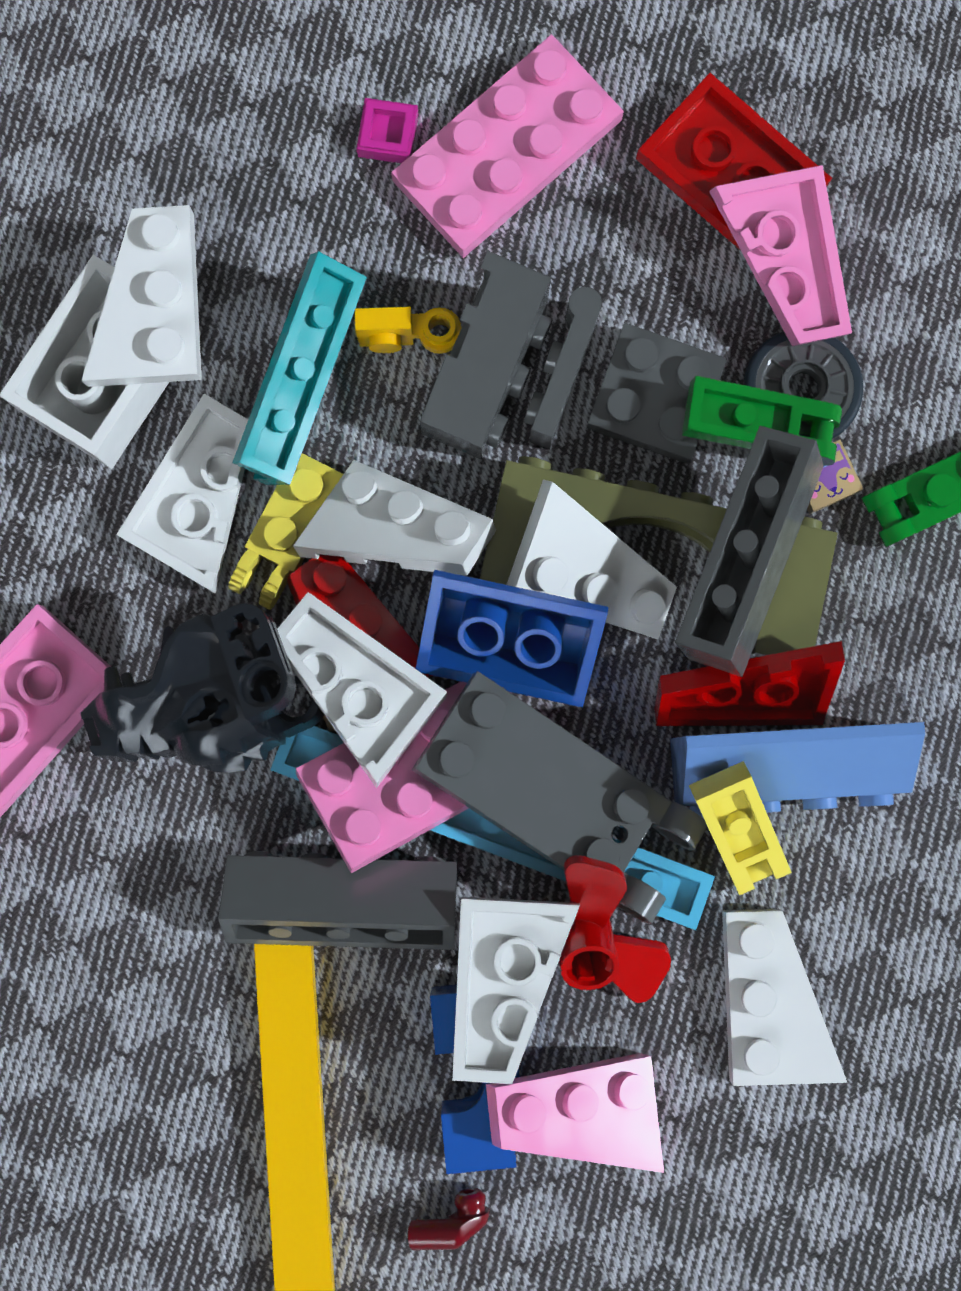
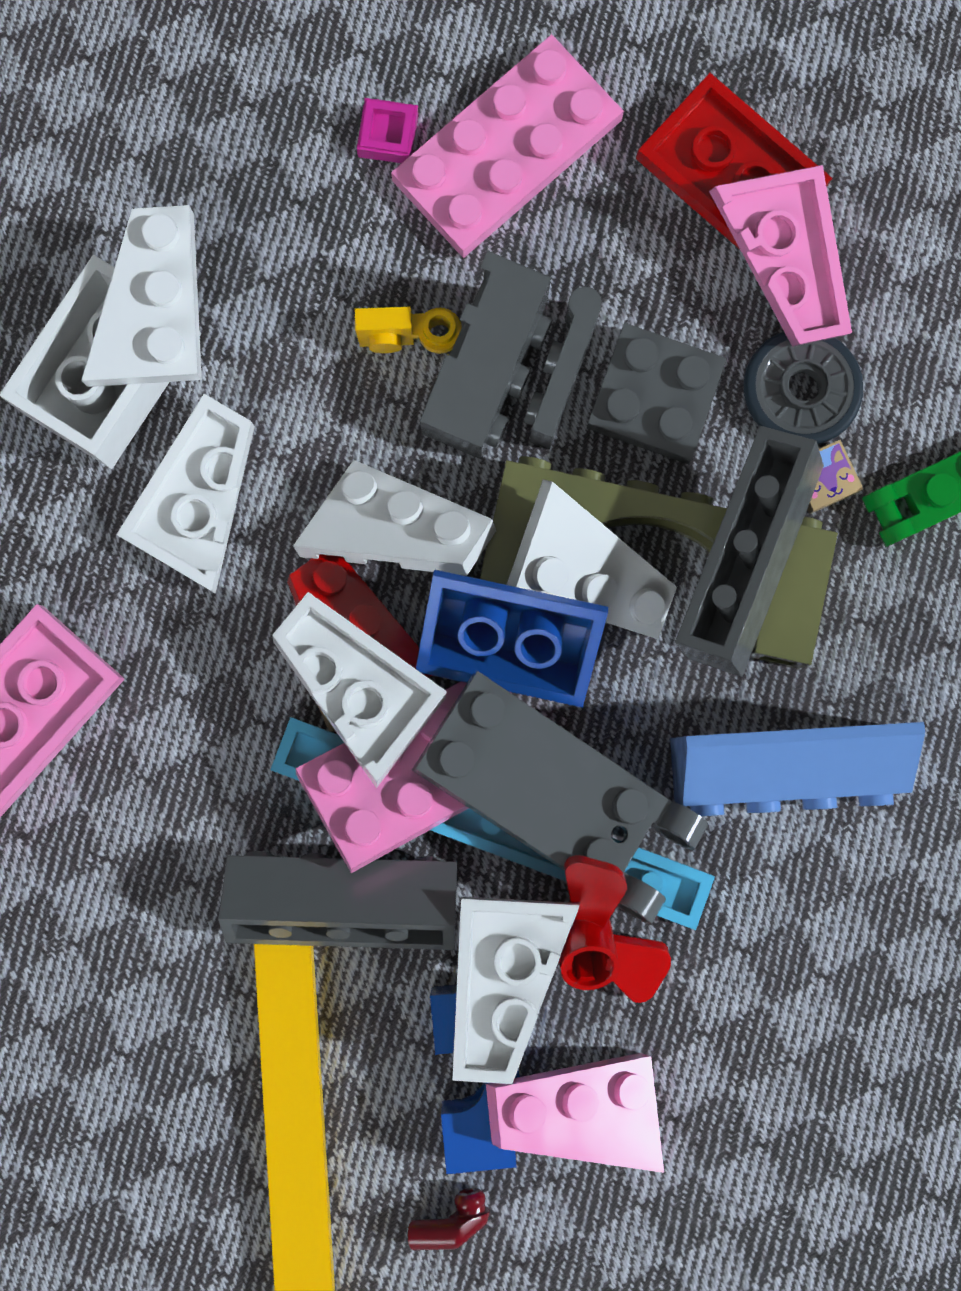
(207, 700): black animal -> none
(280, 527): light yellow hinge -> none
(299, 370): fence -> none
(734, 412): green plate -> none
(740, 827): light yellow plate -> none
(771, 1007): white wing -> none
(774, 690): red wing -> none

